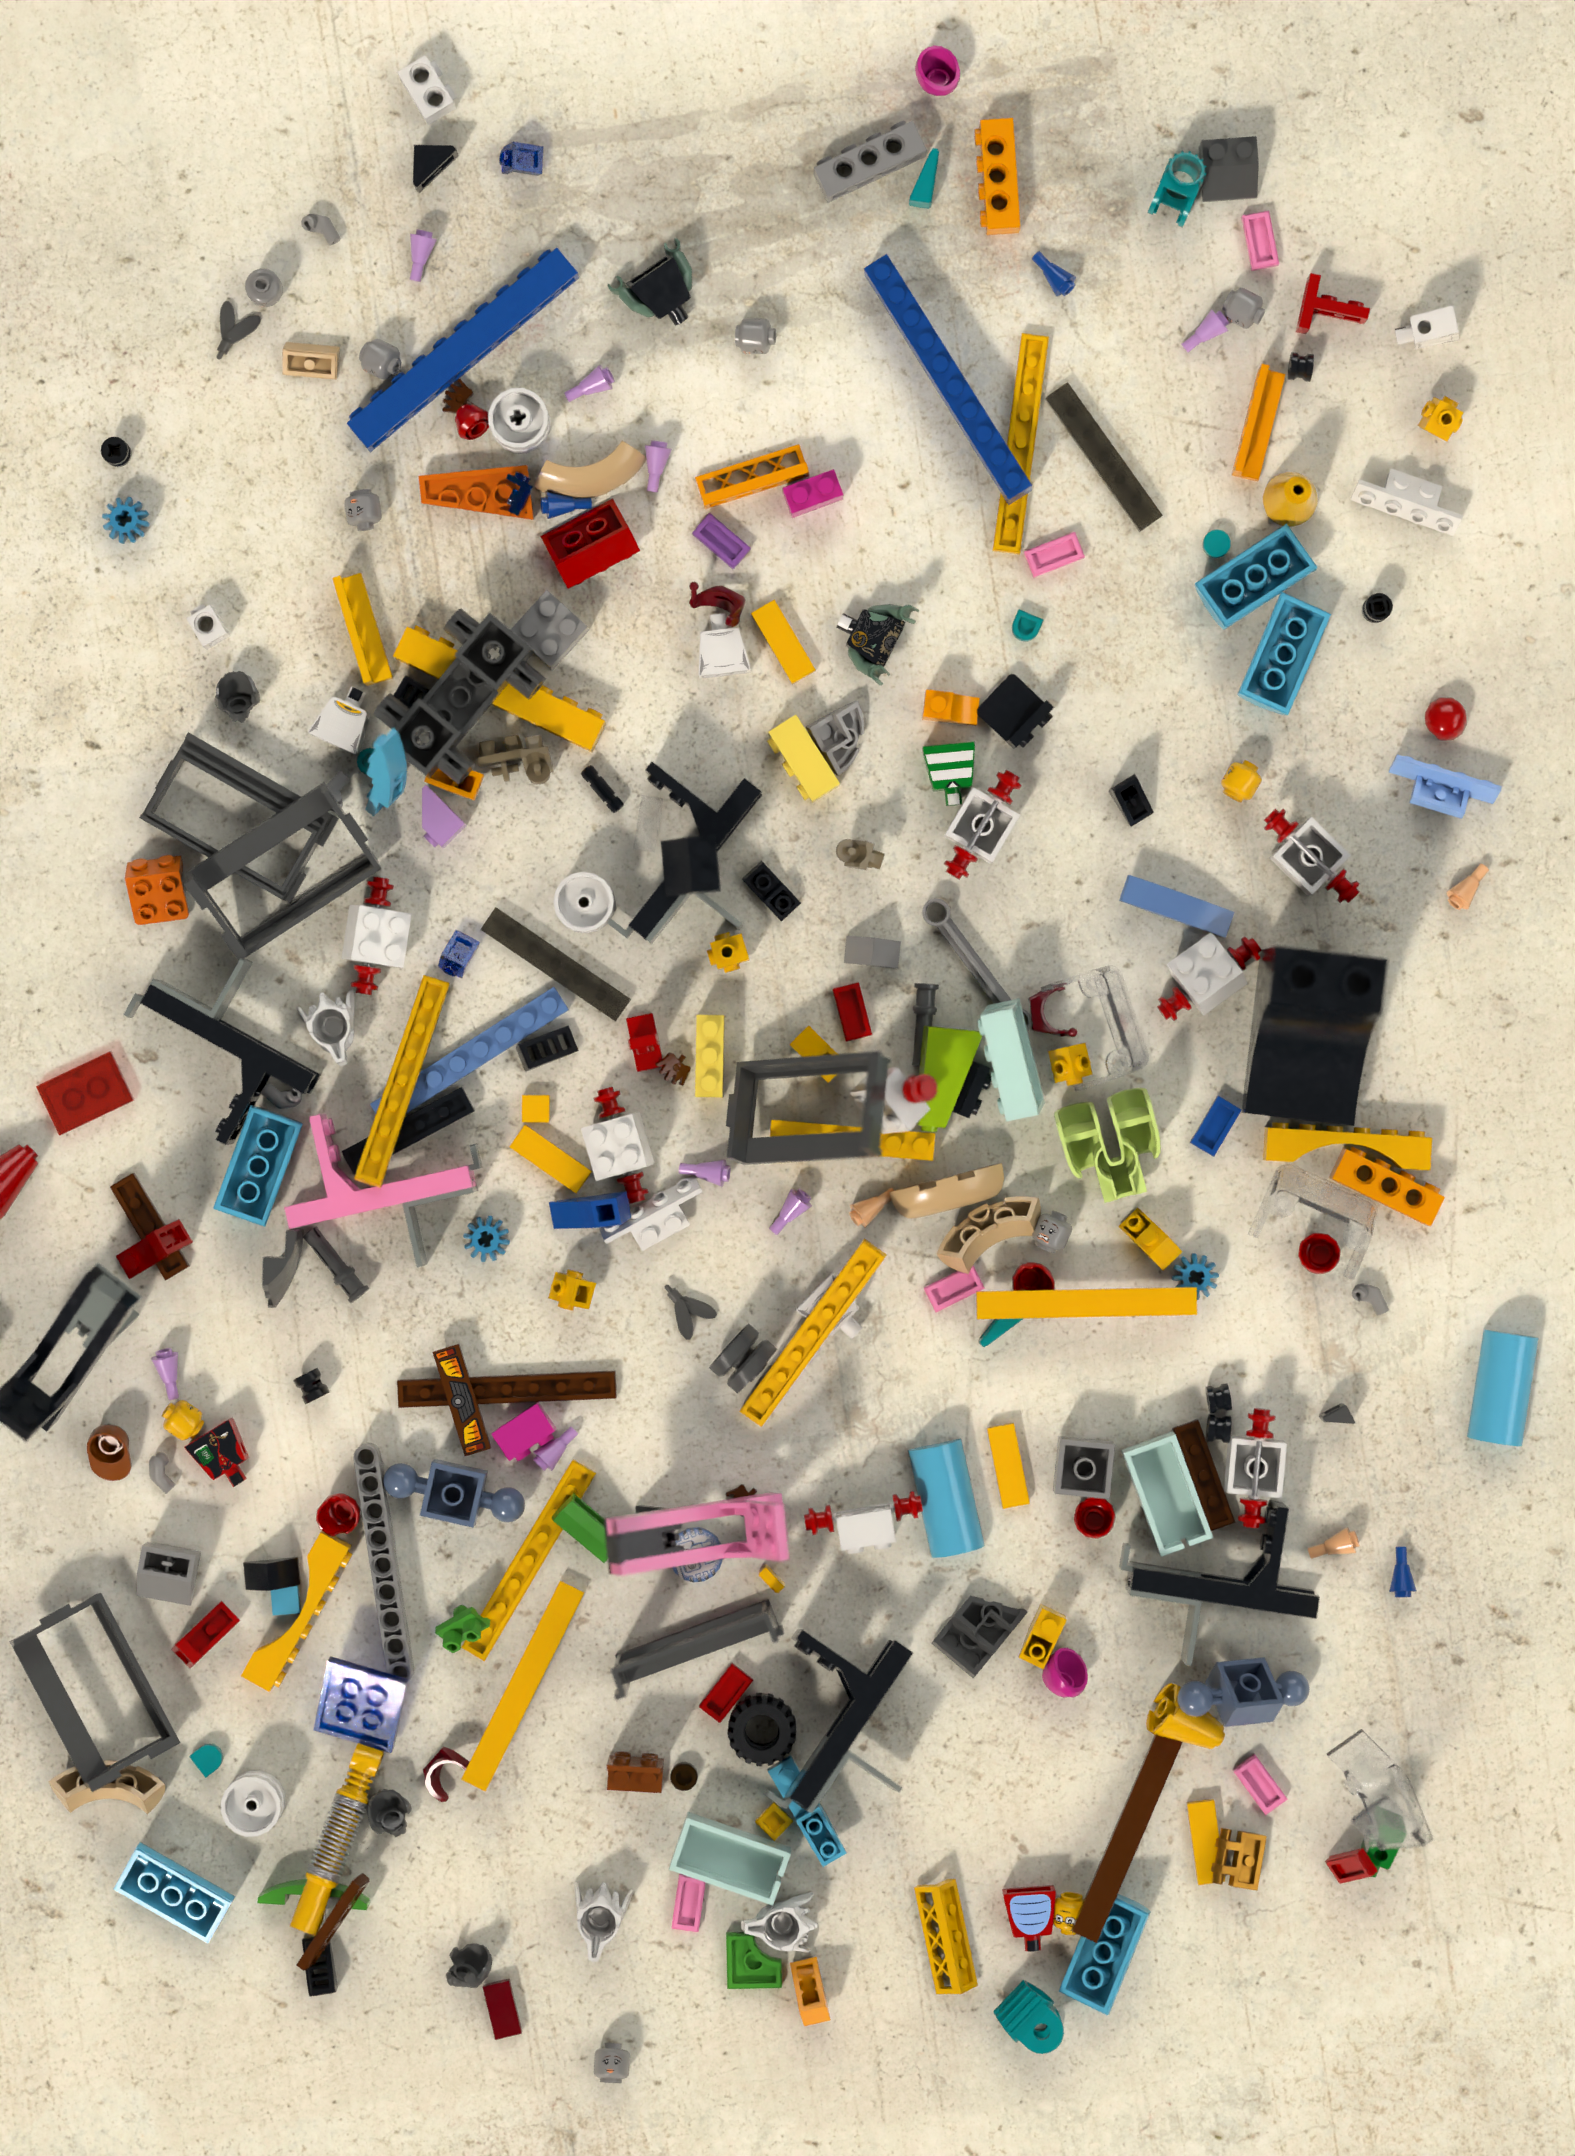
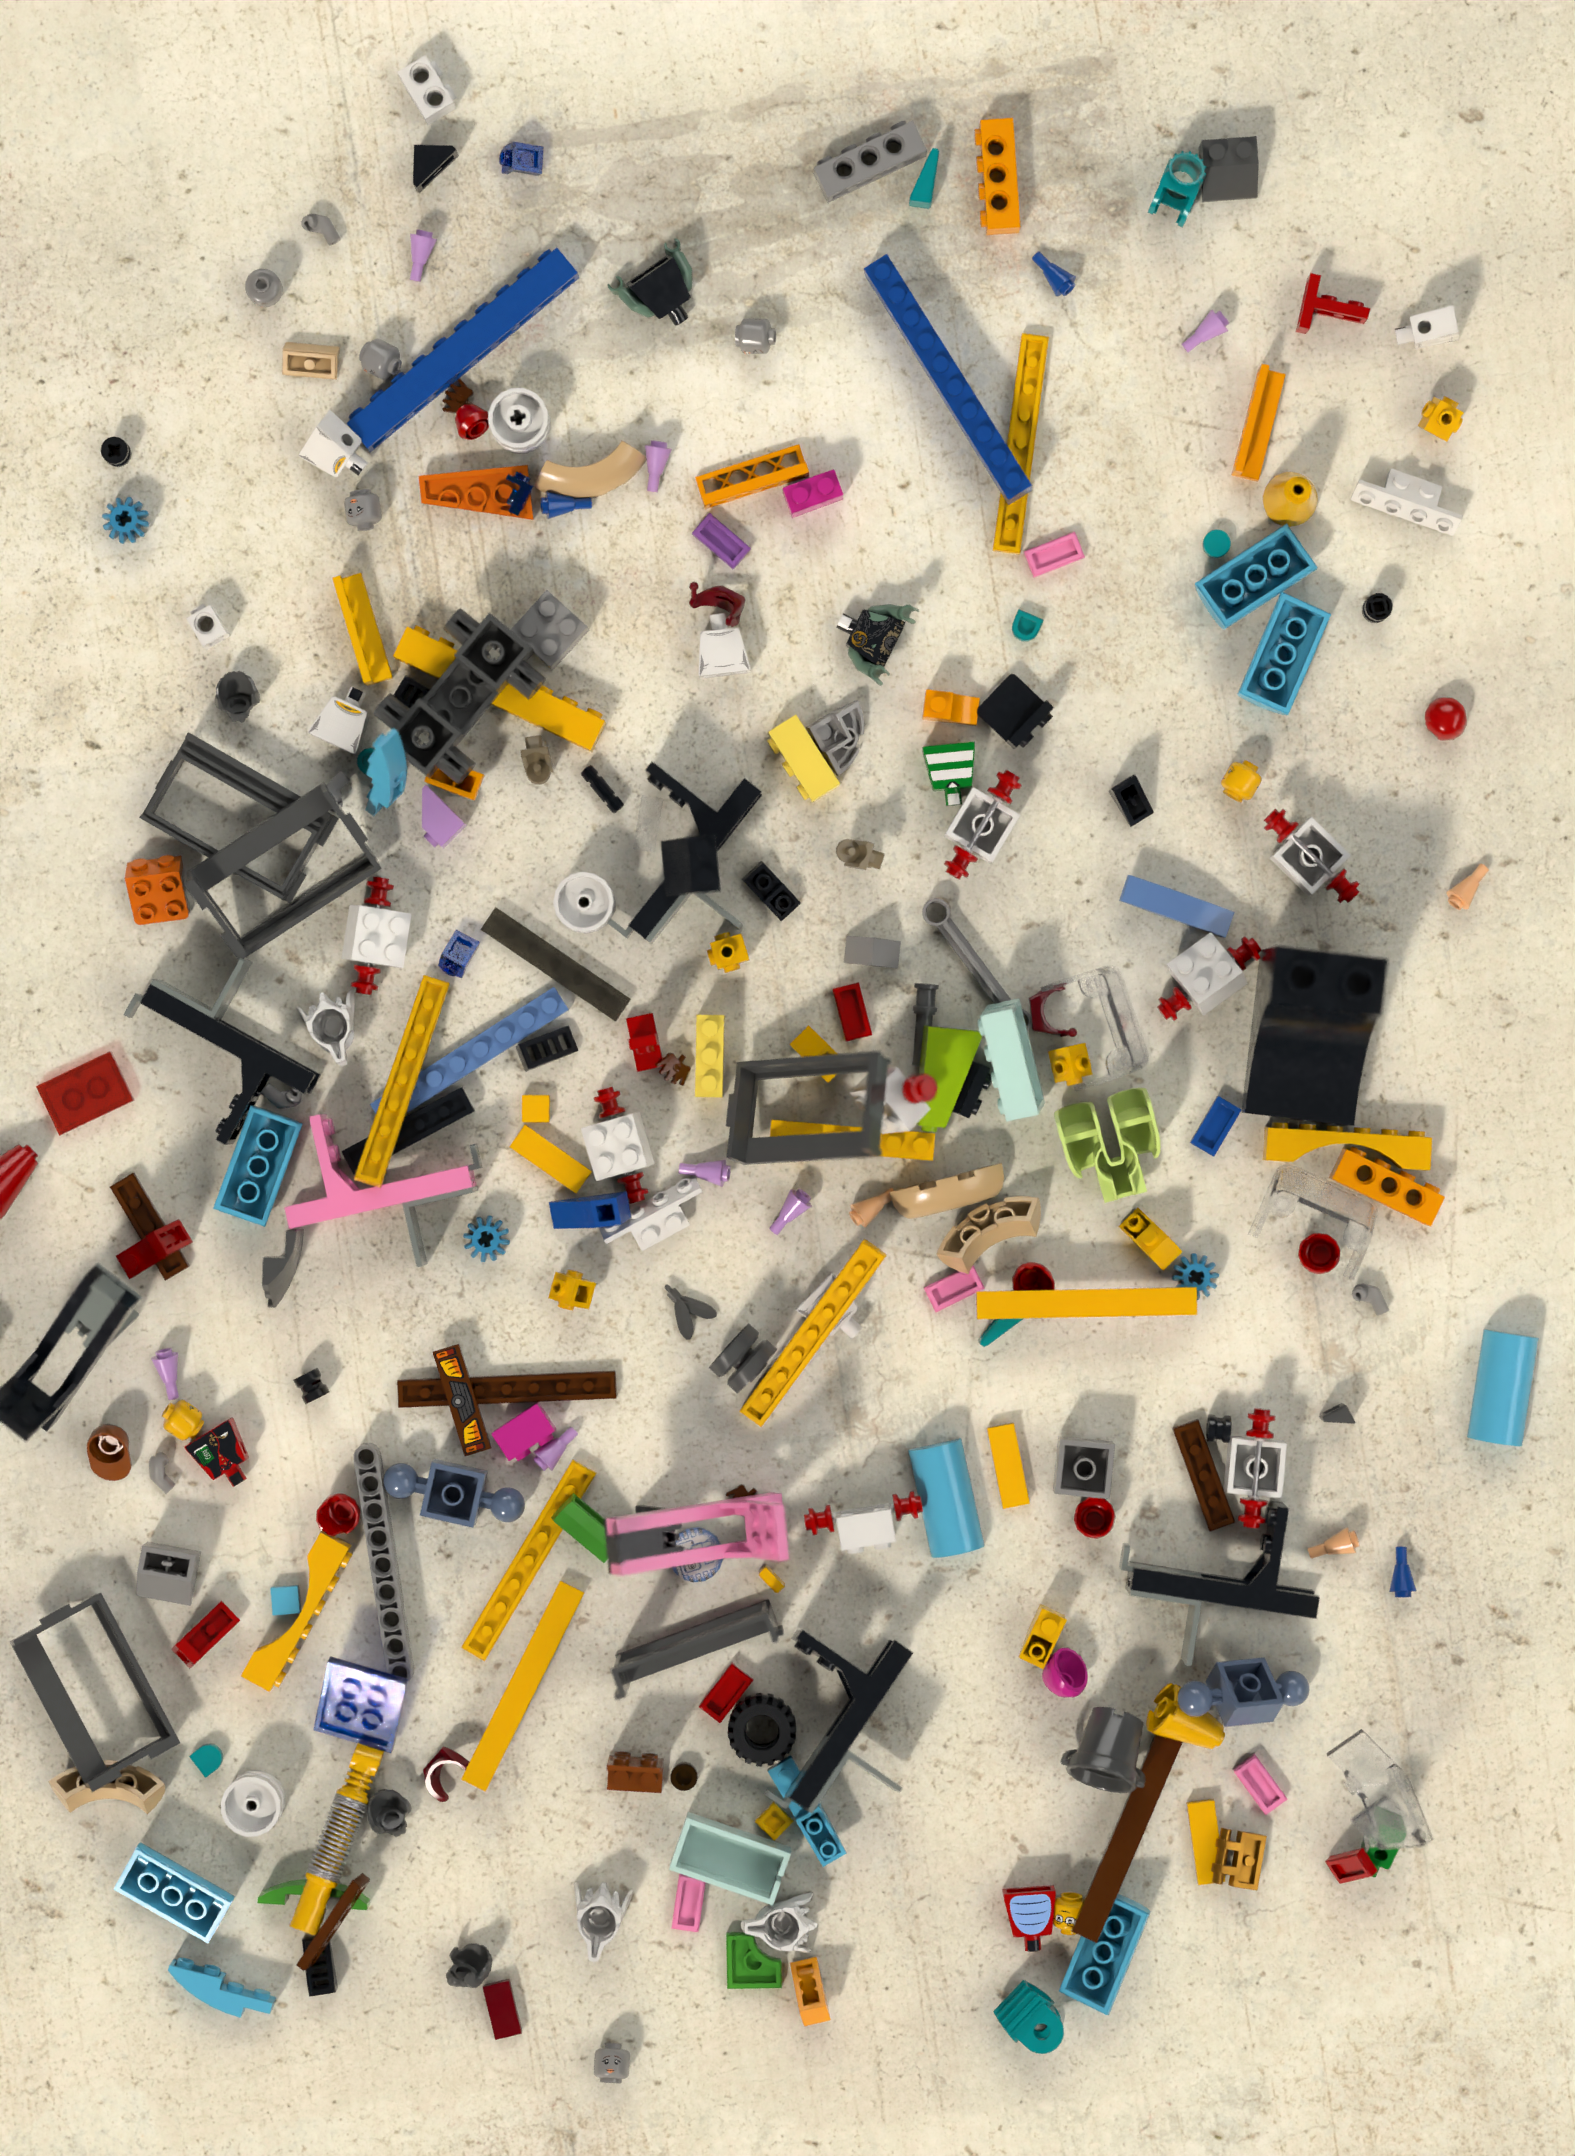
(209, 1987): none -> medium azure slope
(233, 333): dark grey piece -> none
(271, 1574): black slope -> none
(333, 447): none -> white torso
(343, 1274): dark grey pin -> none
(463, 1626): bright green hips -> none
(489, 756): dark tan hips -> none
(590, 543): red slope -> none
(597, 381): lavender cone -> none
(783, 642): yellow tile -> none
(937, 71): dark pink hat -> none
(951, 1937): yellow fence -> none
(977, 1632): dark grey slope -> none
(1052, 1232): light grey head -> none
(1103, 457): clear smoke tile -> none
(1108, 1752): none -> dark grey piece
(1166, 1493): light aqua piece -> none
(1218, 1398): black wheel -> none
(1243, 308): light grey head -> none
(1260, 240): bright pink tile -> none
(1300, 366): black wheel -> none
(1442, 788): light blue bracket -> none

